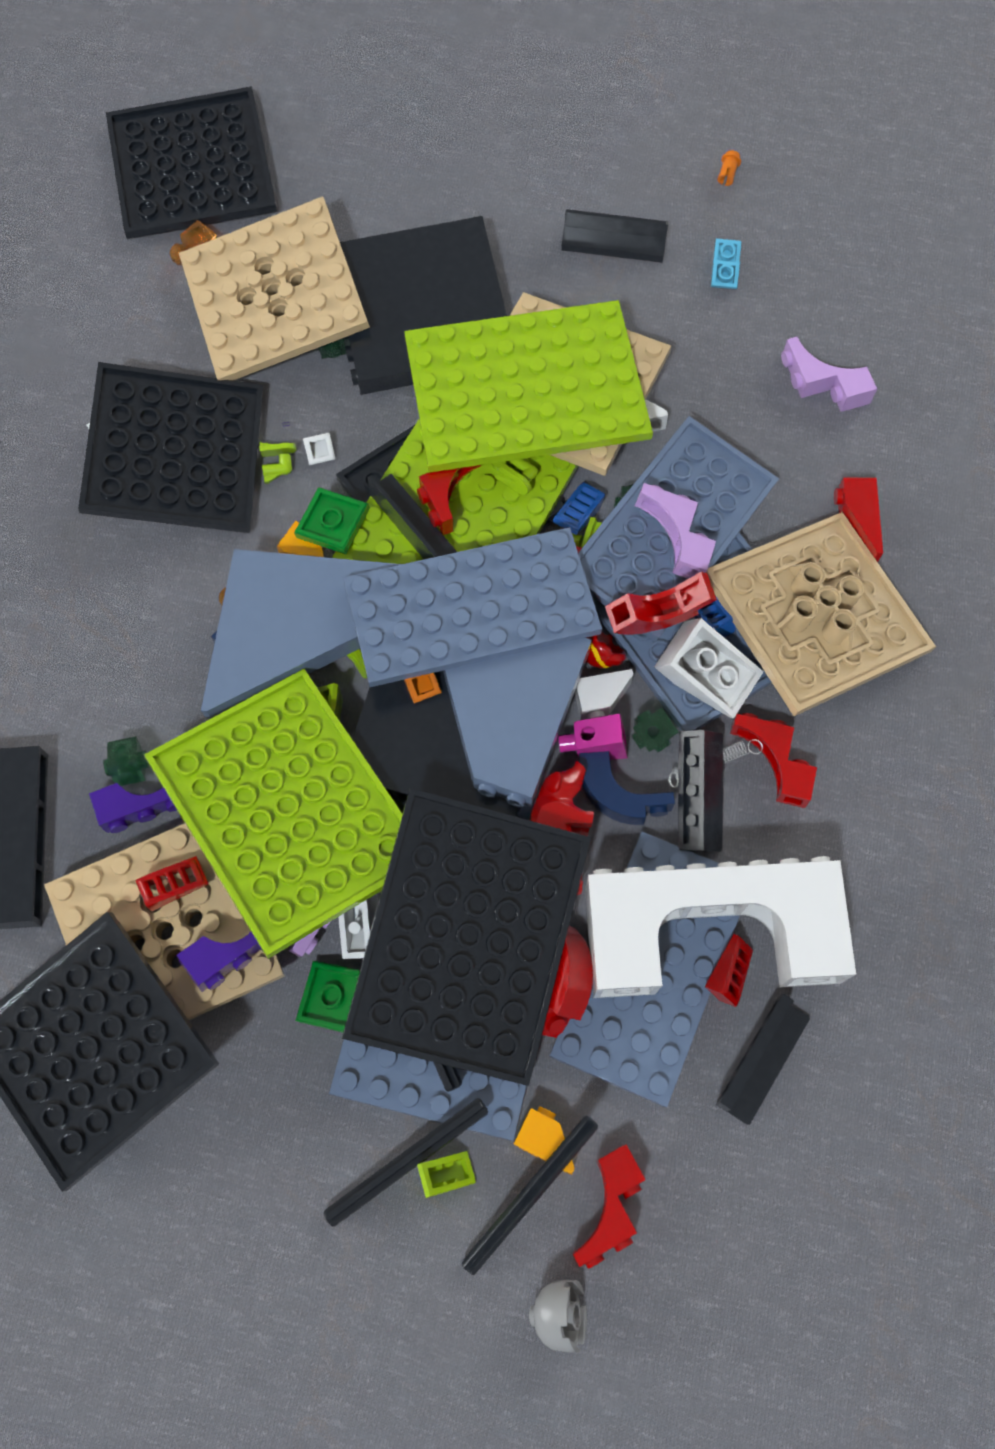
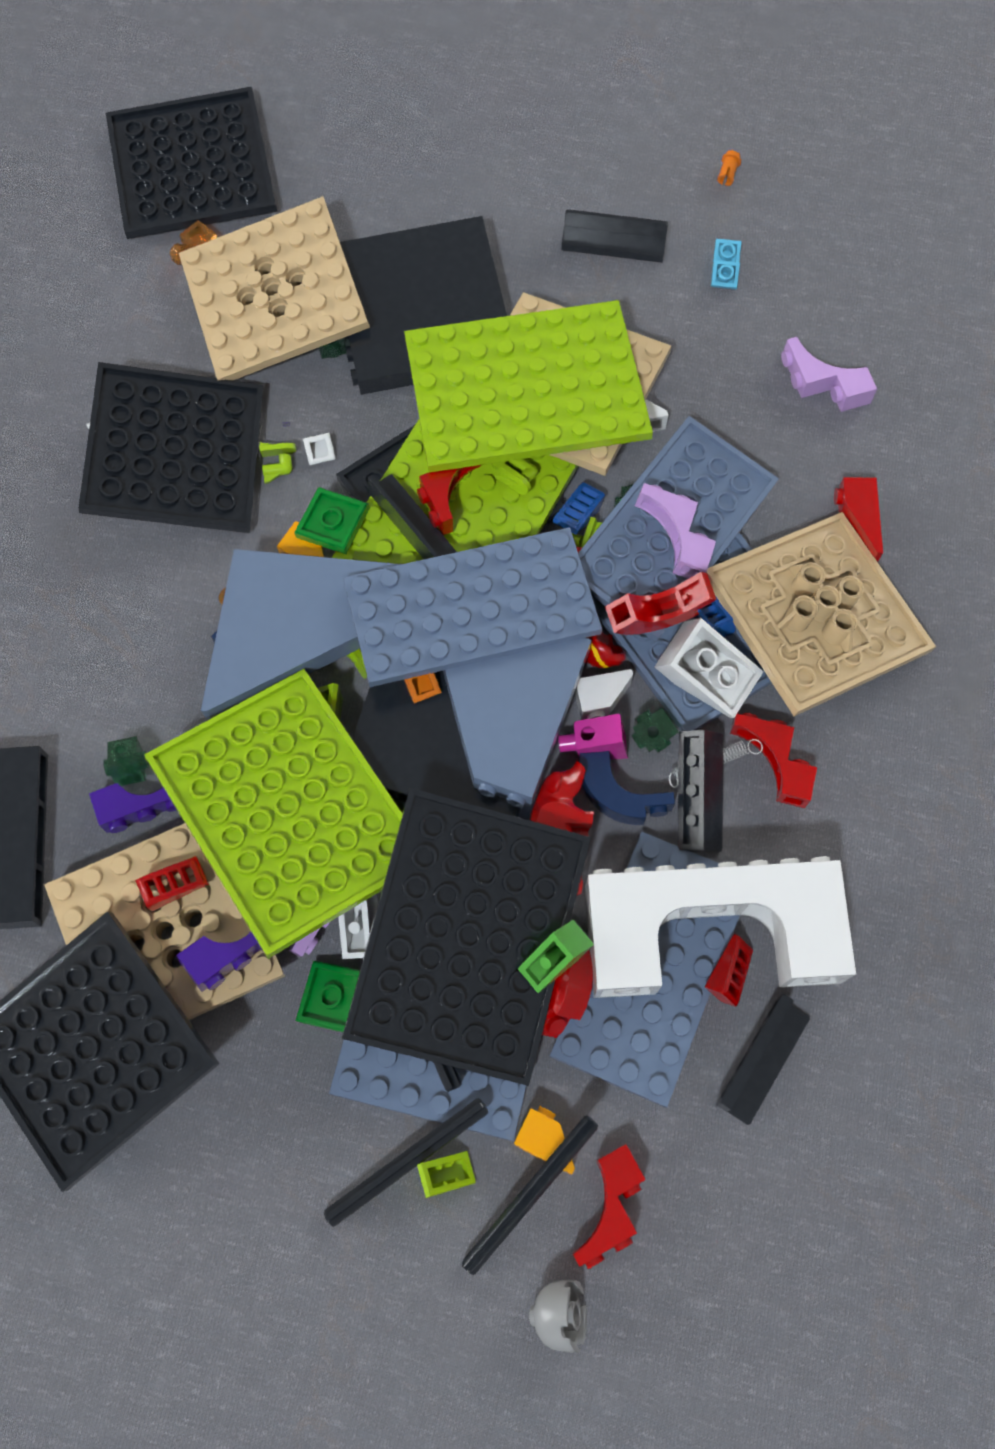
(555, 955): none -> bright green slope

